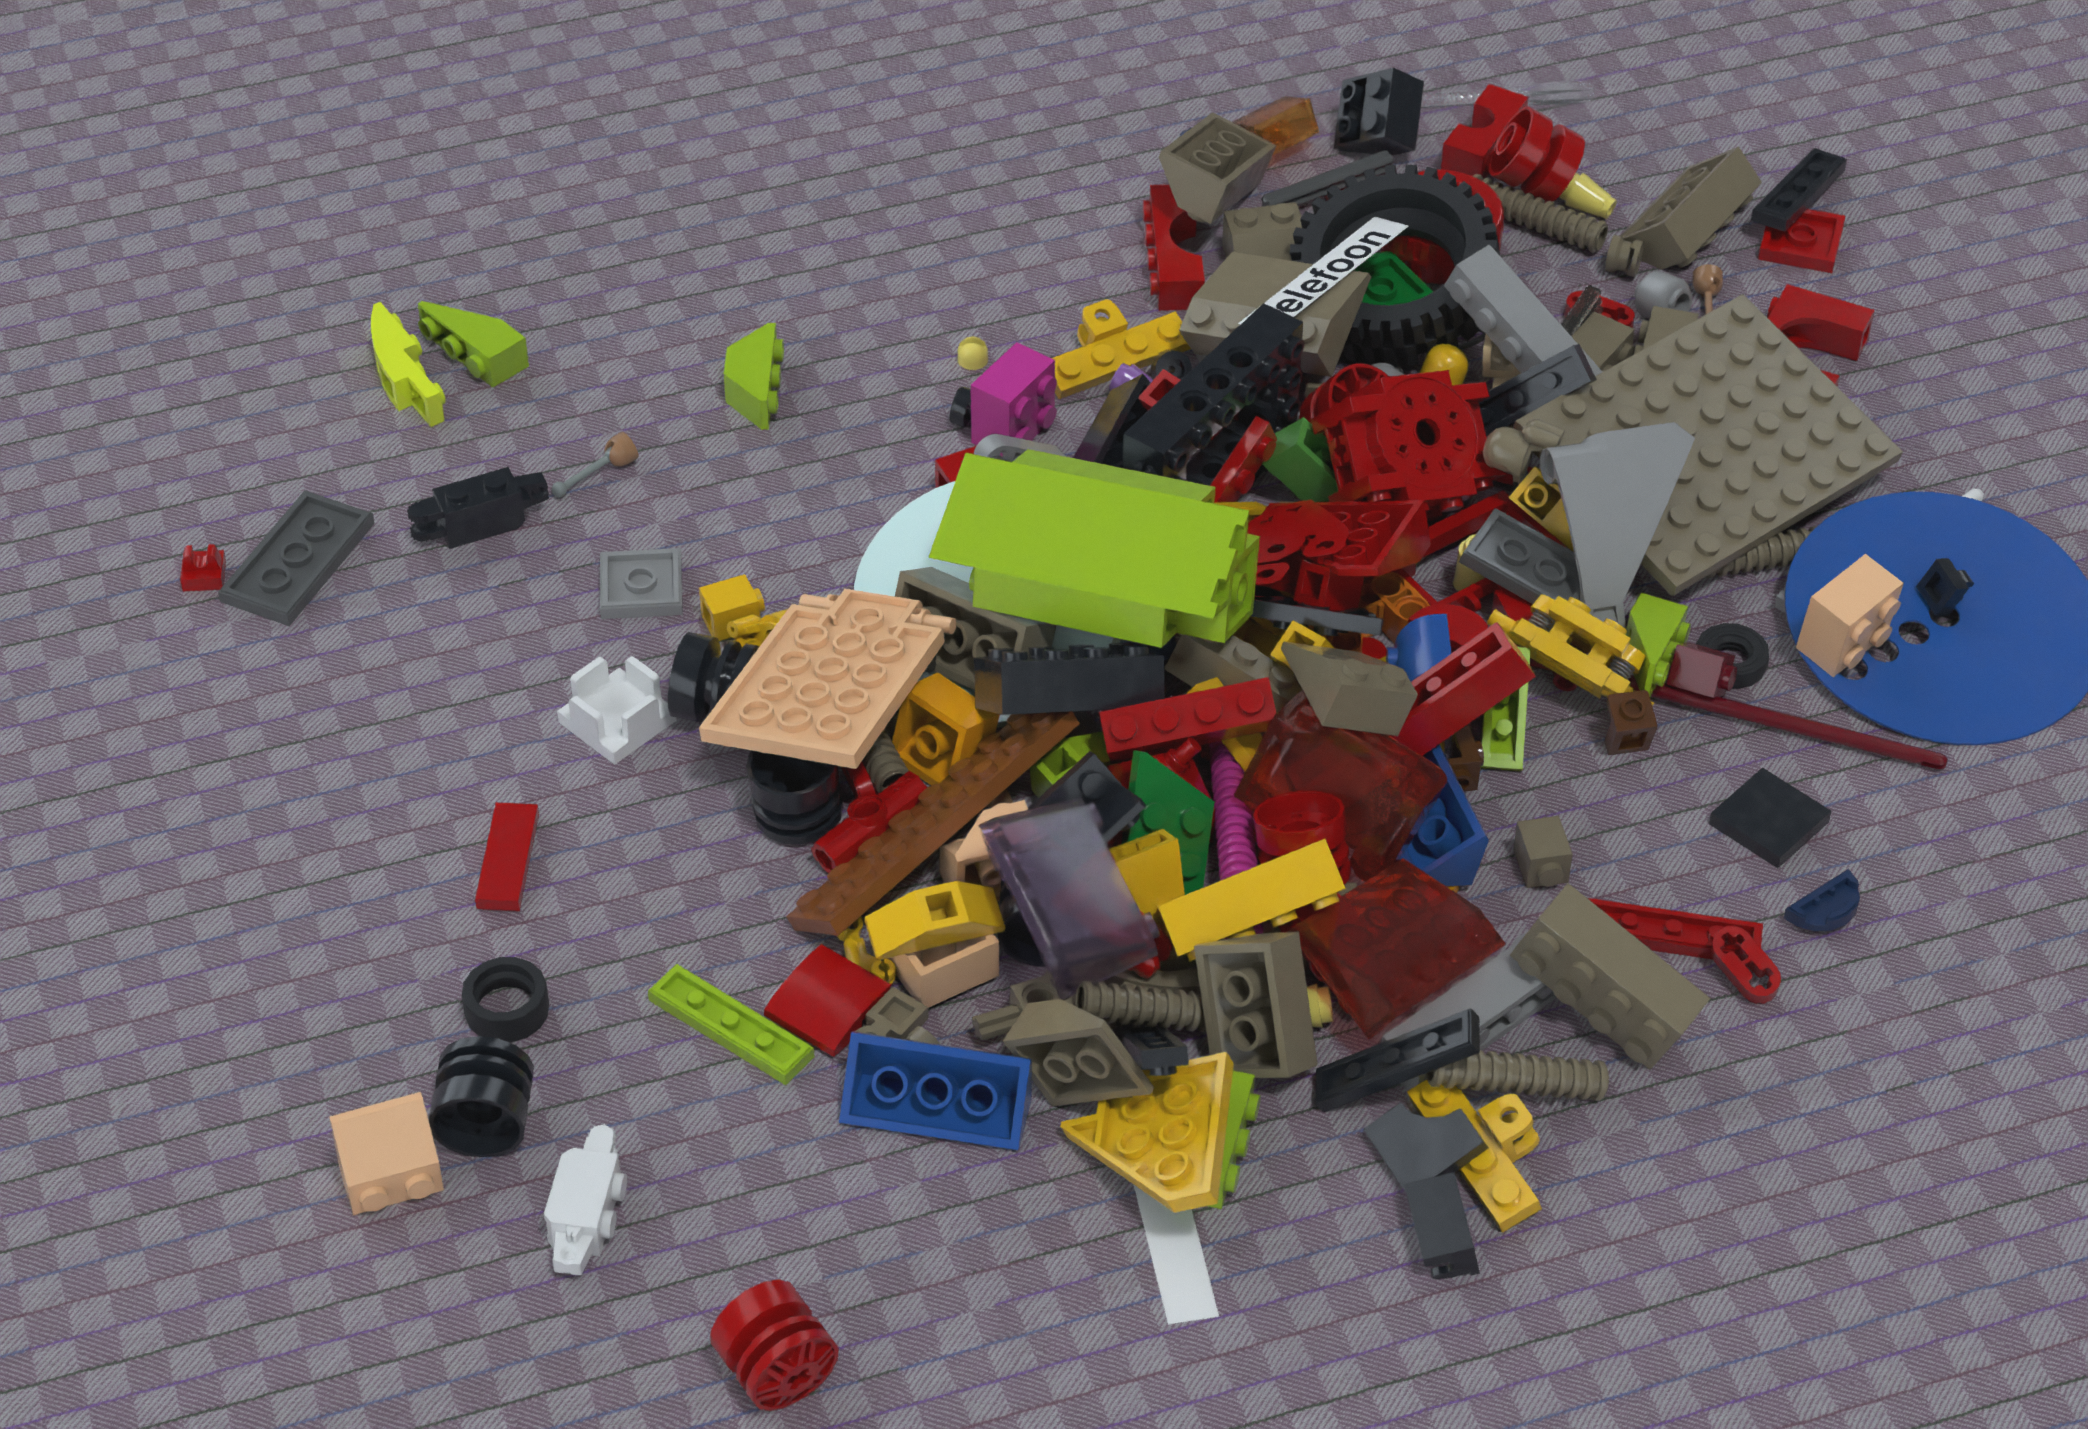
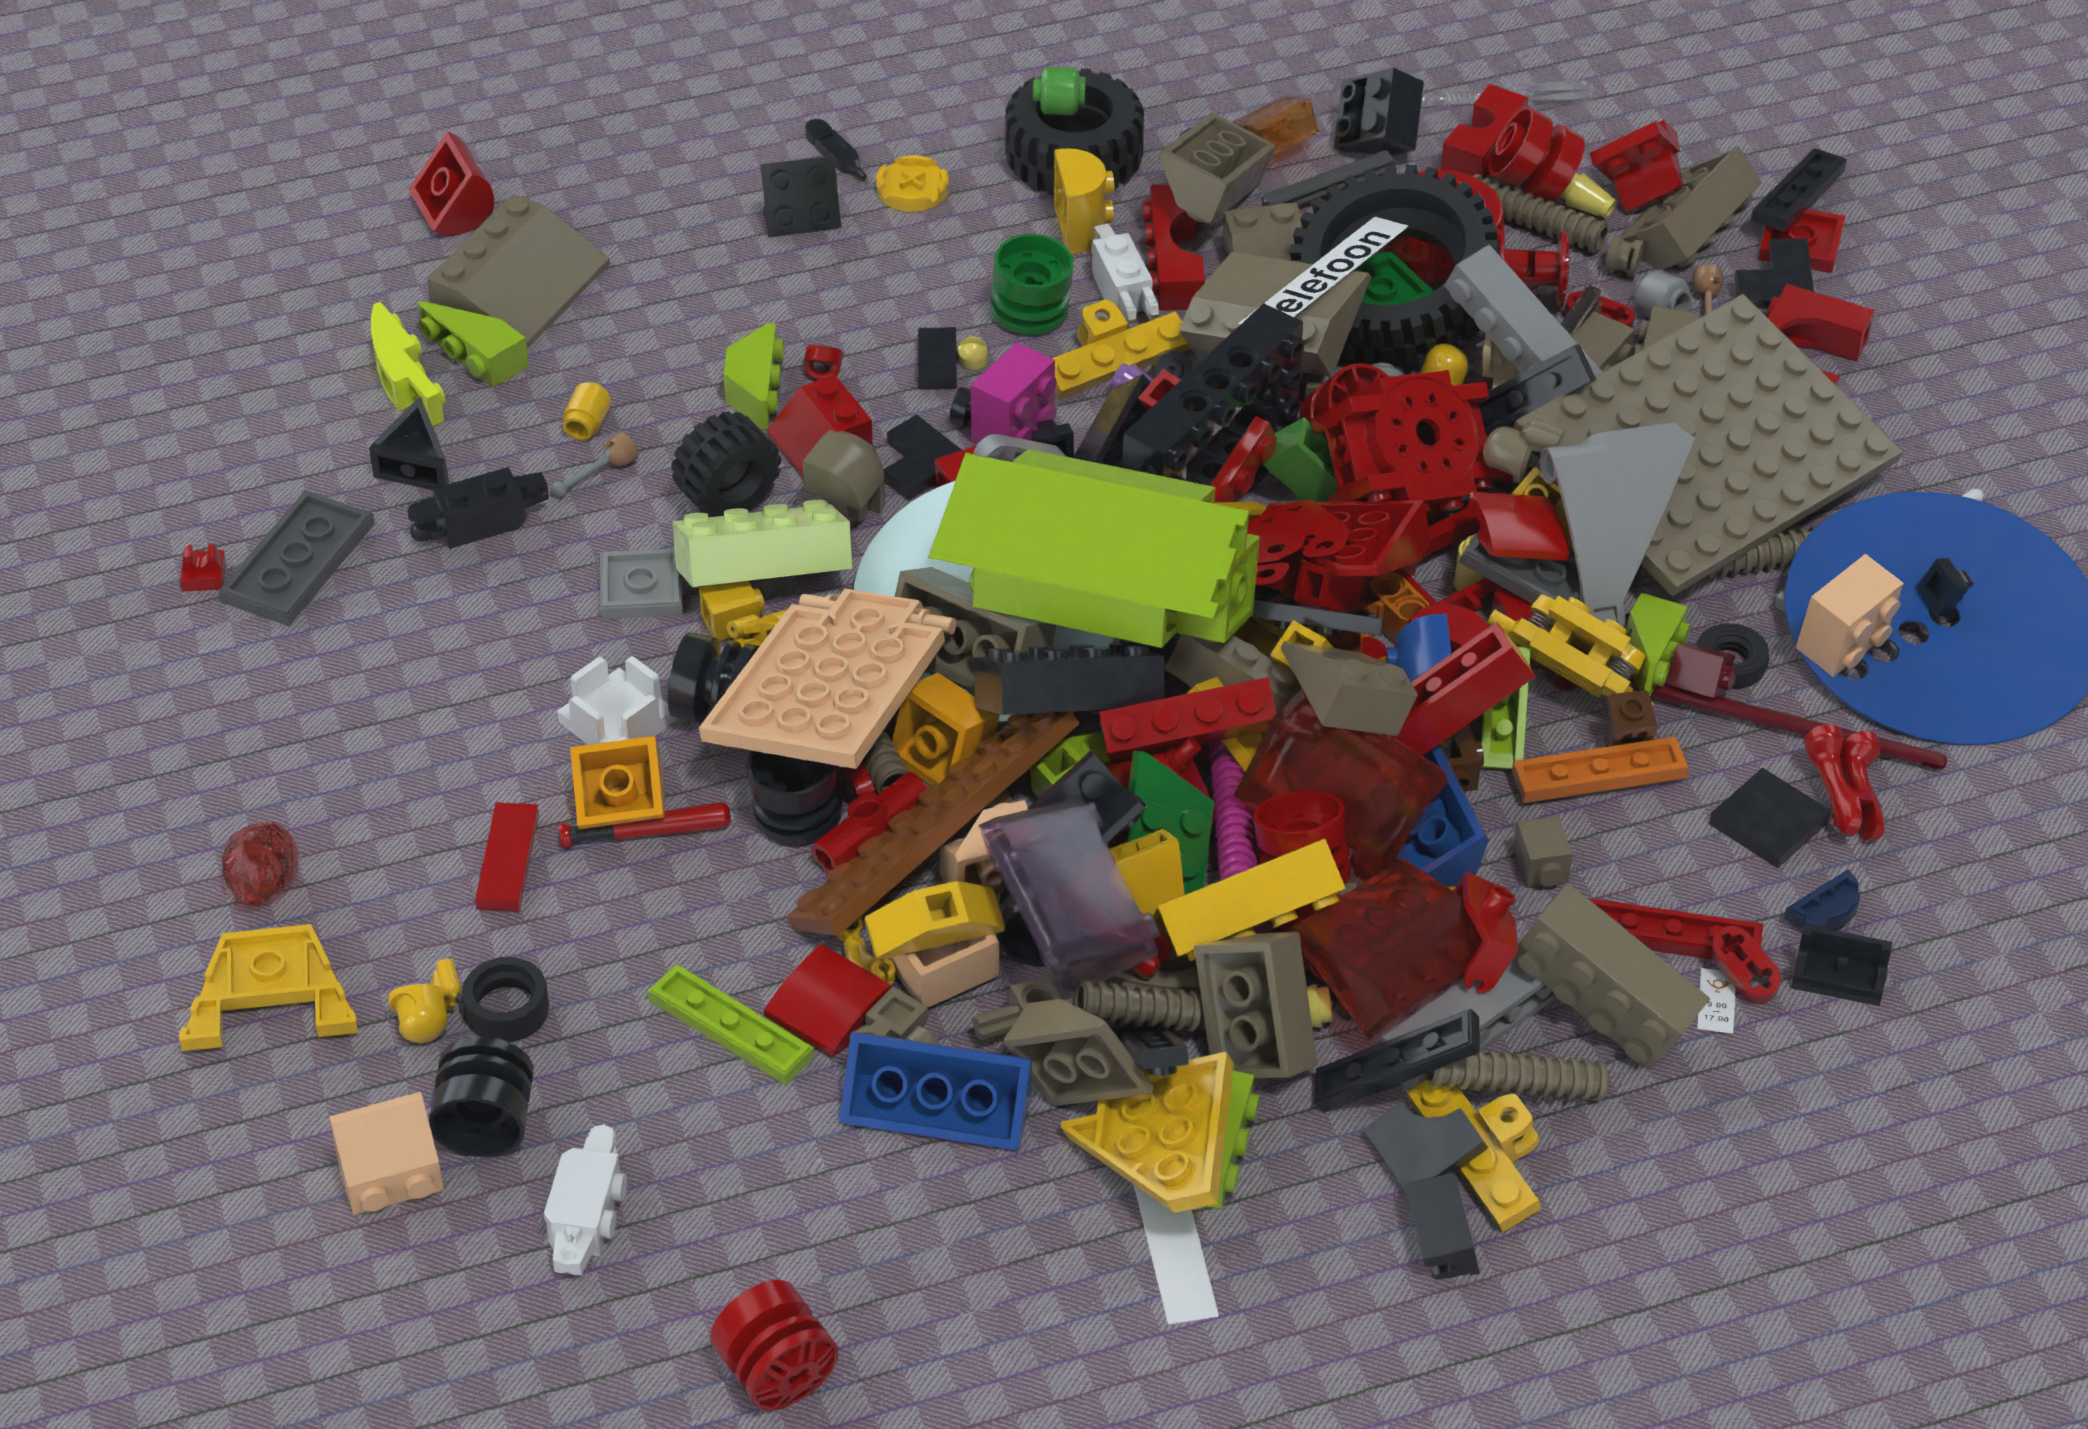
(259, 862): none -> clear red hair
(263, 971): none -> yellow wing
(410, 451): none -> black slope
(425, 1006): none -> yellow piece
(452, 189): none -> red brick
(518, 268): none -> dark tan slope
(586, 410): none -> yellow brick
(618, 782): none -> light orange slope
(675, 821): none -> red piece
(726, 464): none -> black tyre
(762, 543): none -> yellowish green brick
(800, 196): none -> black hinge
(812, 413): none -> red slope
(822, 355): none -> red tile
(830, 143): none -> black piece
(847, 473): none -> dark tan brick
(912, 184): none -> yellow tile
(920, 446): none -> black tile
(937, 358): none -> black tile
(1031, 284): none -> green wheel
(1054, 434): none -> black tile
(1059, 90): none -> bright green head
(1080, 197): none -> yellow brick
(1105, 126): none -> black tyre
(1122, 274): none -> white hinge
(1490, 913): none -> red piece
(1519, 526): none -> red slope
(1540, 267): none -> red hose
(1599, 769): none -> orange plate
(1642, 165): none -> red piece
(1719, 1011): none -> white sticker
(1788, 265): none -> black tile
(1841, 965): none -> black hinge
(1845, 777): none -> red piece

